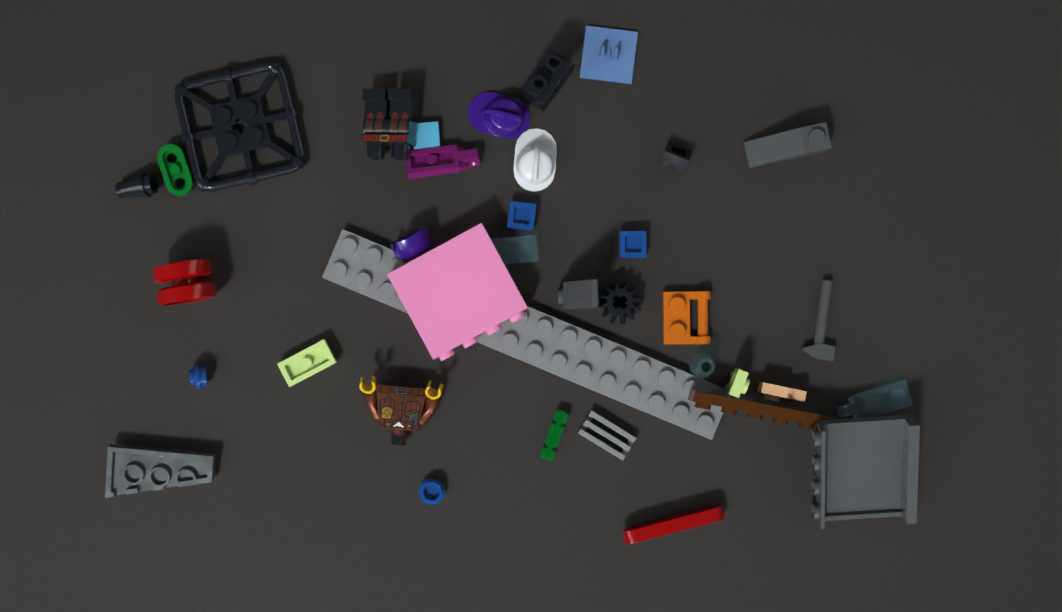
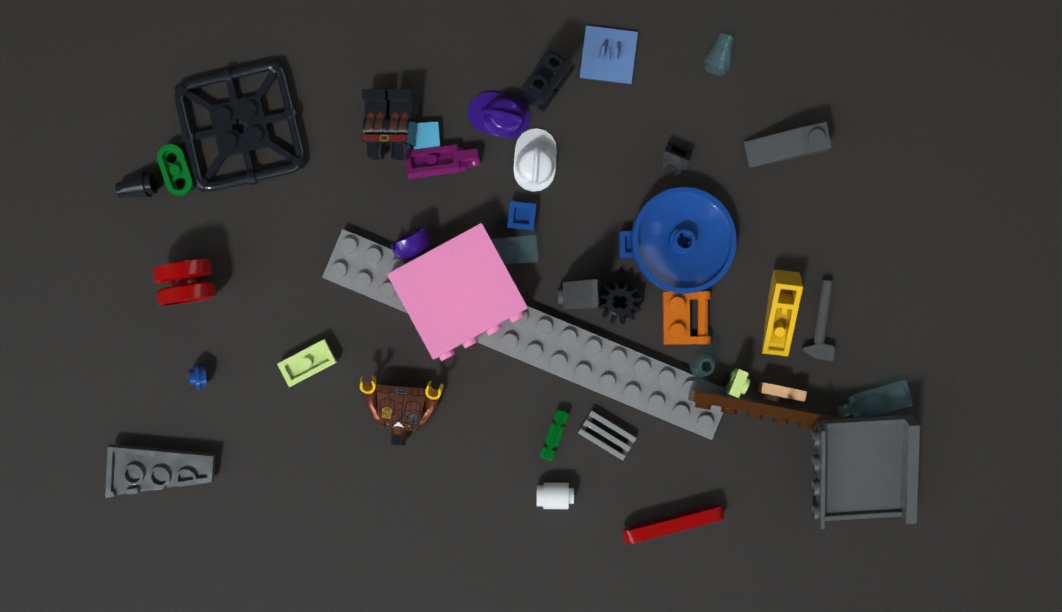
(432, 491): blue plate -> none
(555, 495): none -> white brick
(683, 240): none -> blue dish
(719, 57): none -> clear light blue cone
(781, 312): none -> yellow slope

